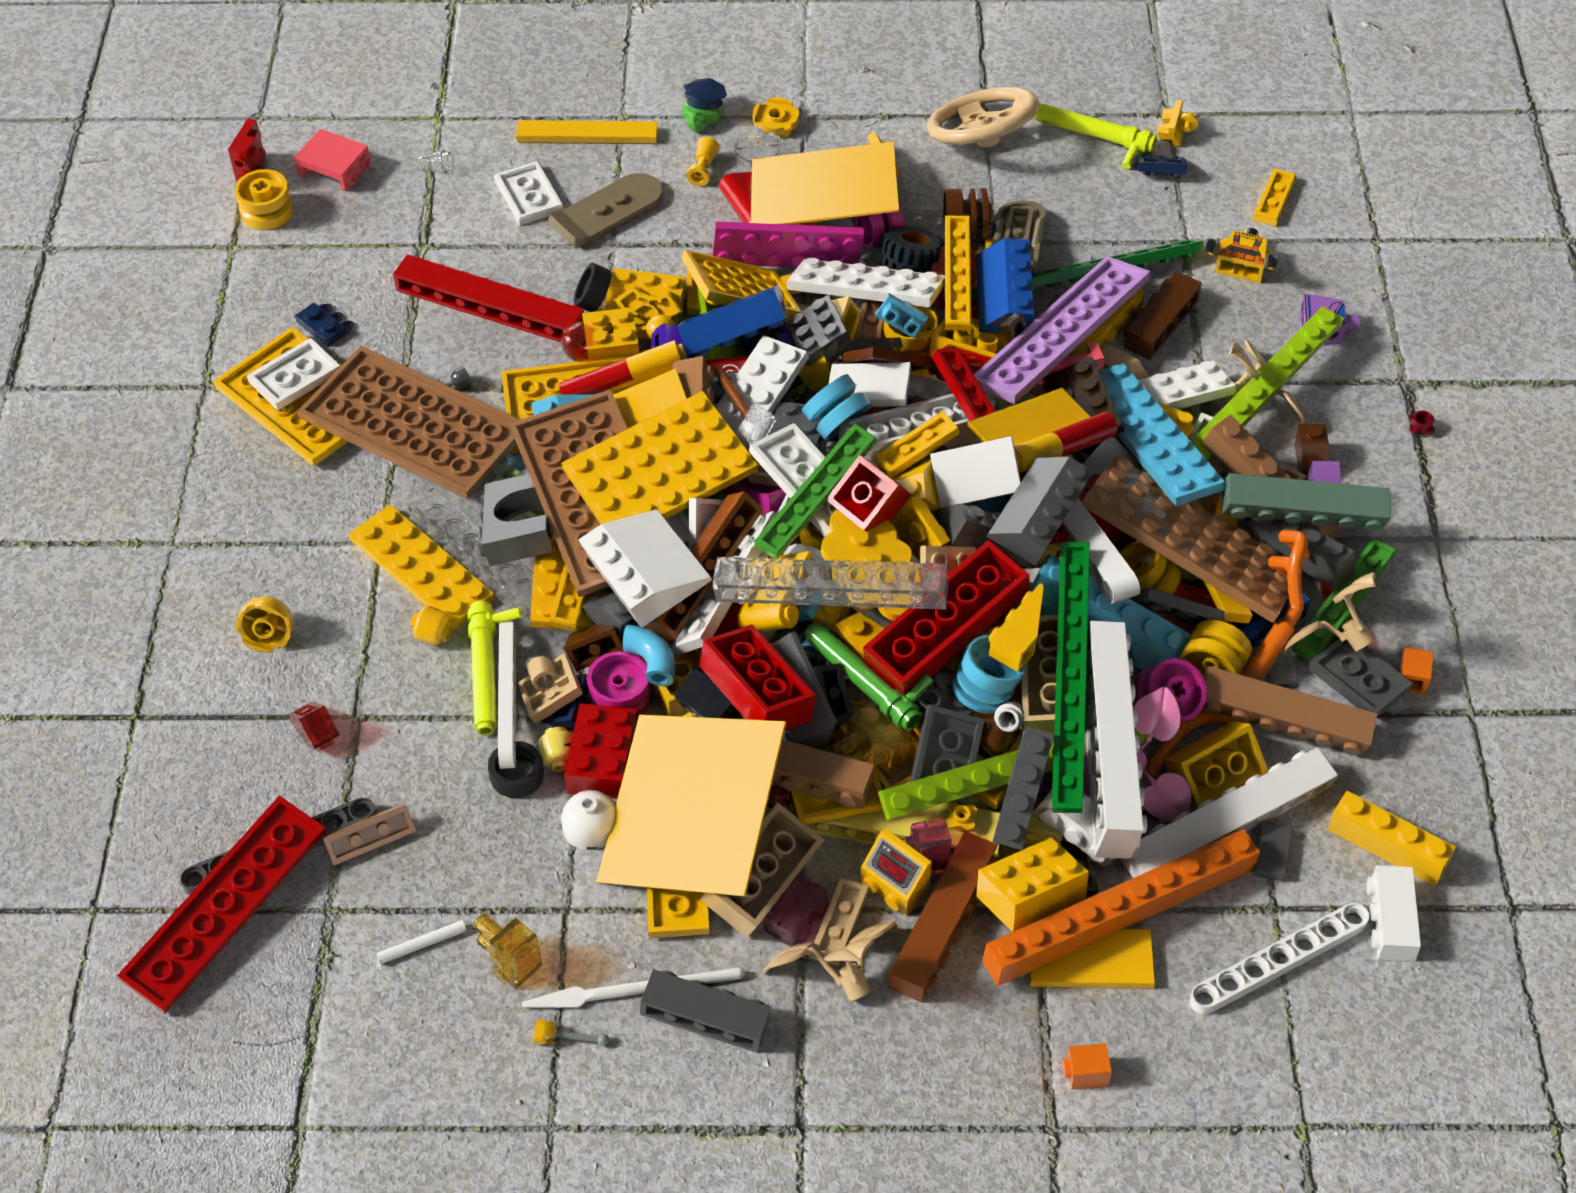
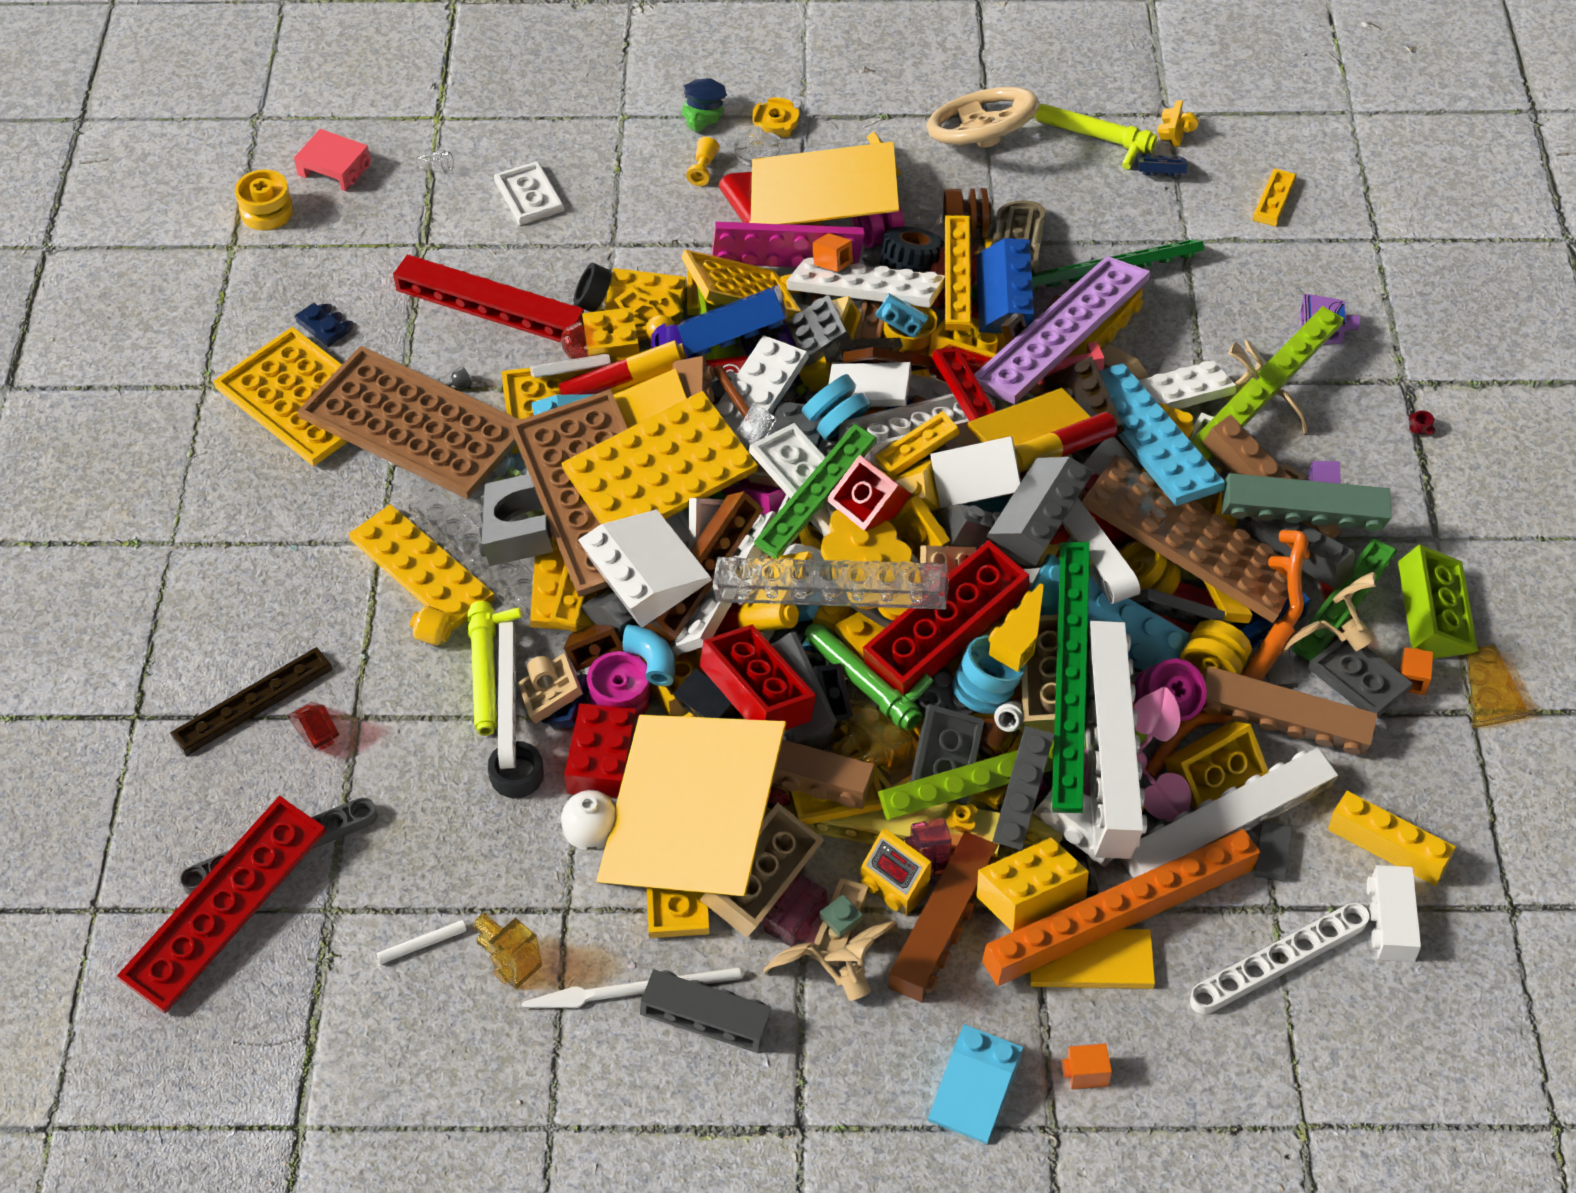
(247, 150): red plate -> none
(251, 701): none -> dark brown tile
(265, 623): yellow cylinder -> none
(293, 374): white plate -> none
(368, 834): medium nougat plate -> none
(546, 1033): hinge -> none
(555, 748): light yellow head -> none
(570, 365): none -> white tile
(587, 131): yellow tile -> none
(607, 208): dark tan piece -> none
(832, 252): none -> orange brick
(841, 916): none -> sand green plate
(976, 1084): none -> medium azure slope
(1162, 315): reddish brown brick -> none
(1242, 255): torso -> none
(1311, 445): reddish brown slope -> none
(1437, 603): none -> lime slope
(1492, 689): none -> clear yellow wing

